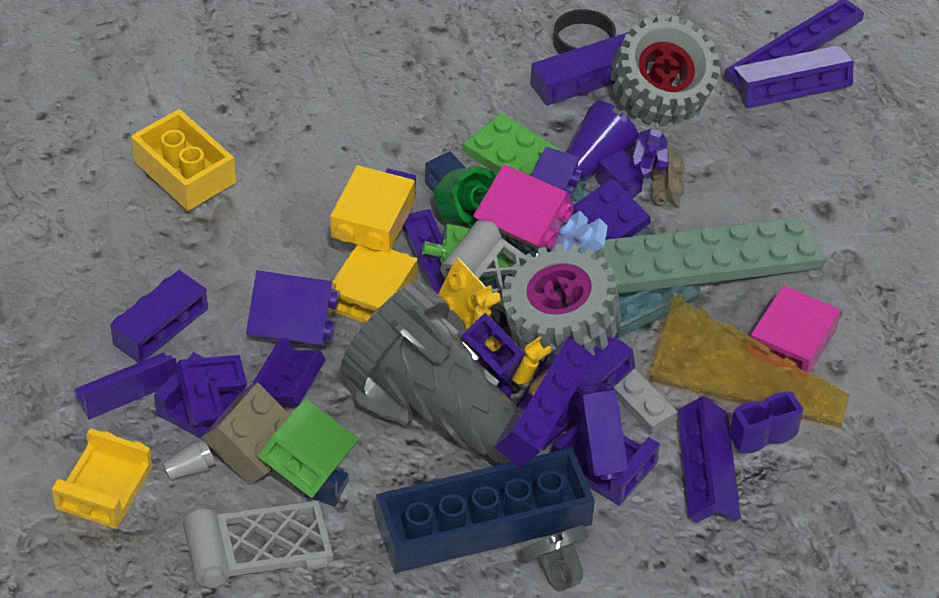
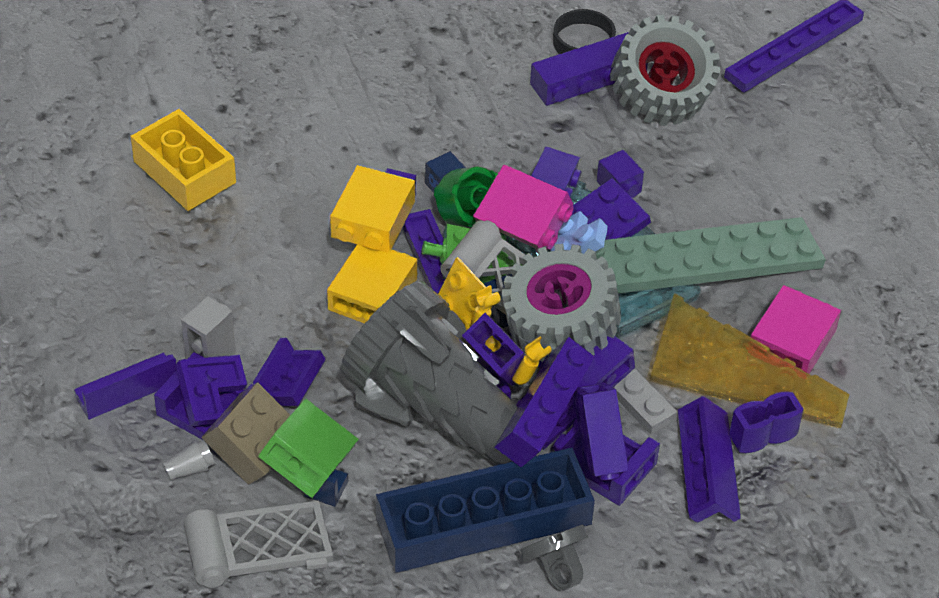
(104, 479): yellow panel -> none
(159, 316): dark purple brick -> none
(209, 330): none -> light grey brick
(292, 309): dark purple brick -> none
(506, 143): bright green plate -> none
(600, 136): dark purple cone -> none
(648, 149): dark purple rock -> none
(668, 183): dark tan hinge -> none
(795, 76): dark purple panel -> none

